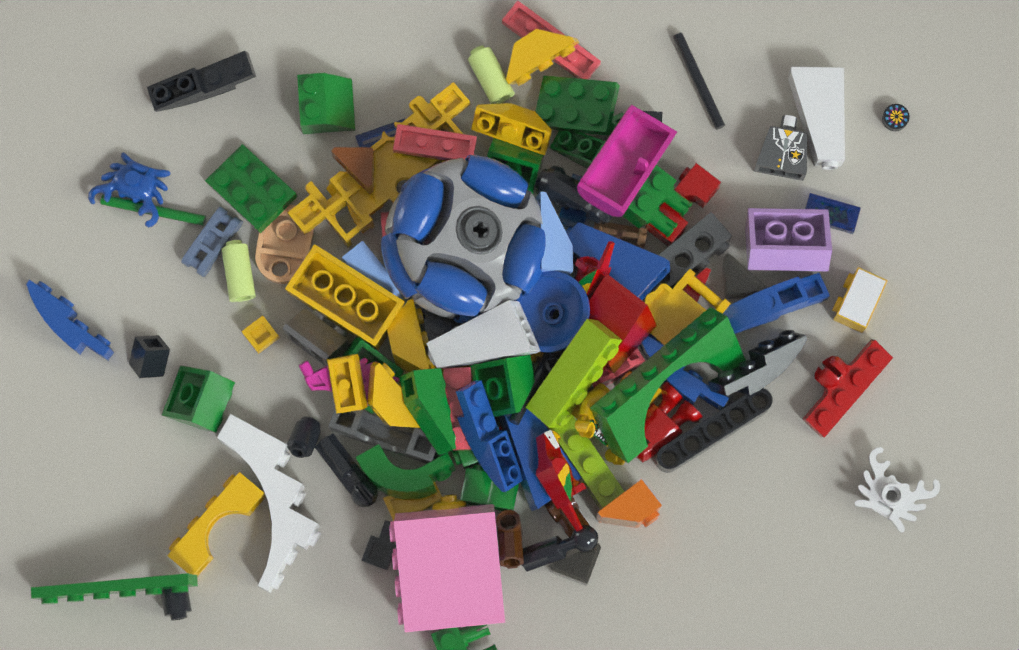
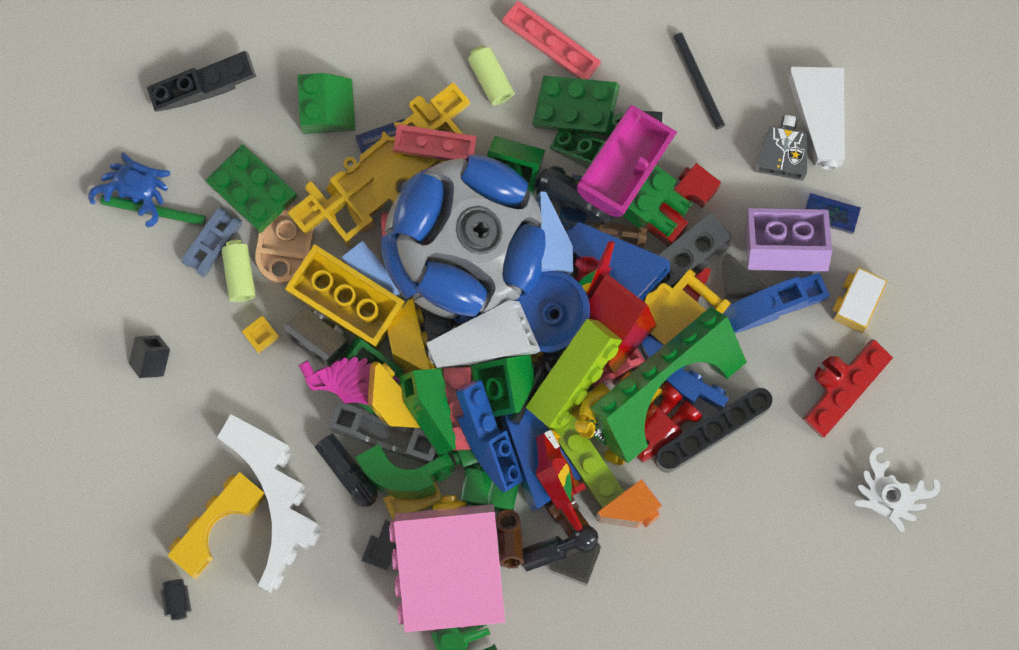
(60, 317): blue slope -> none
(125, 587): green plate -> none
(198, 398): green slope -> none
(304, 437): black brick -> none
(347, 383): yellow slope -> none
(358, 164): dark orange slope -> none
(513, 125): yellow slope -> none
(537, 52): yellow slope -> none
(765, 365): slope -> none
(895, 117): tile -> none

